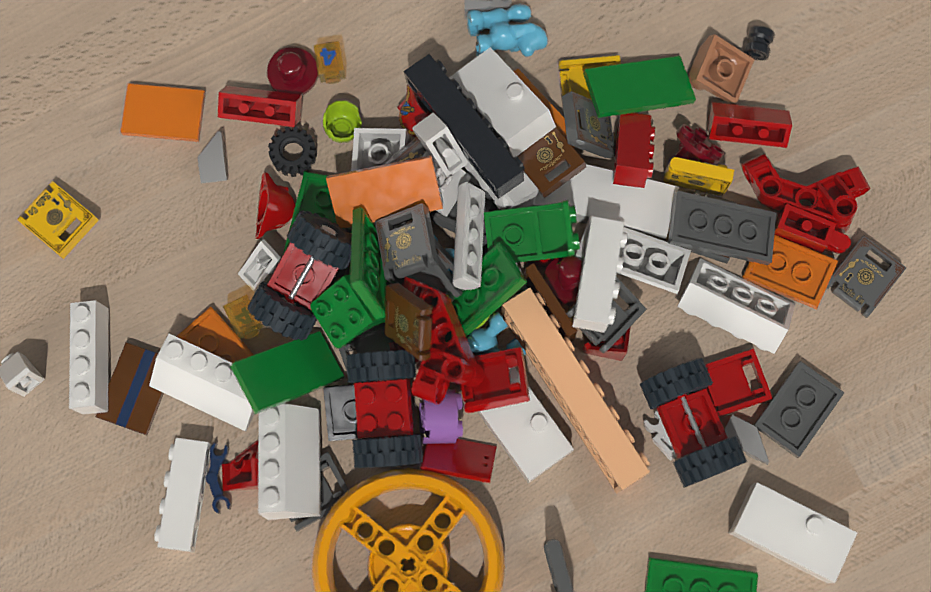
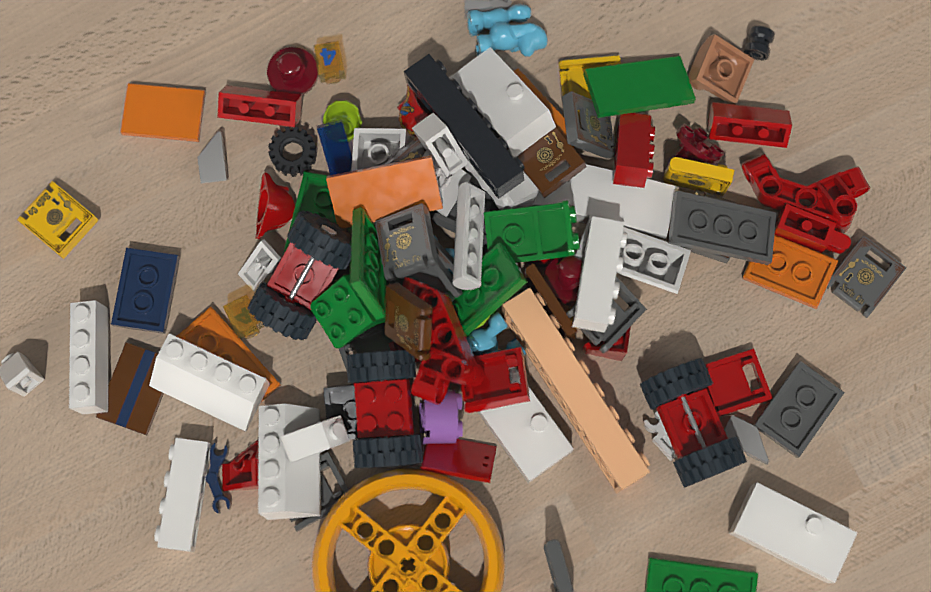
(145, 290): none -> dark blue plate
(286, 372): green tile -> none
(315, 438): none -> white slope
(335, 147): none -> clear blue tile
(737, 306): white slope -> none

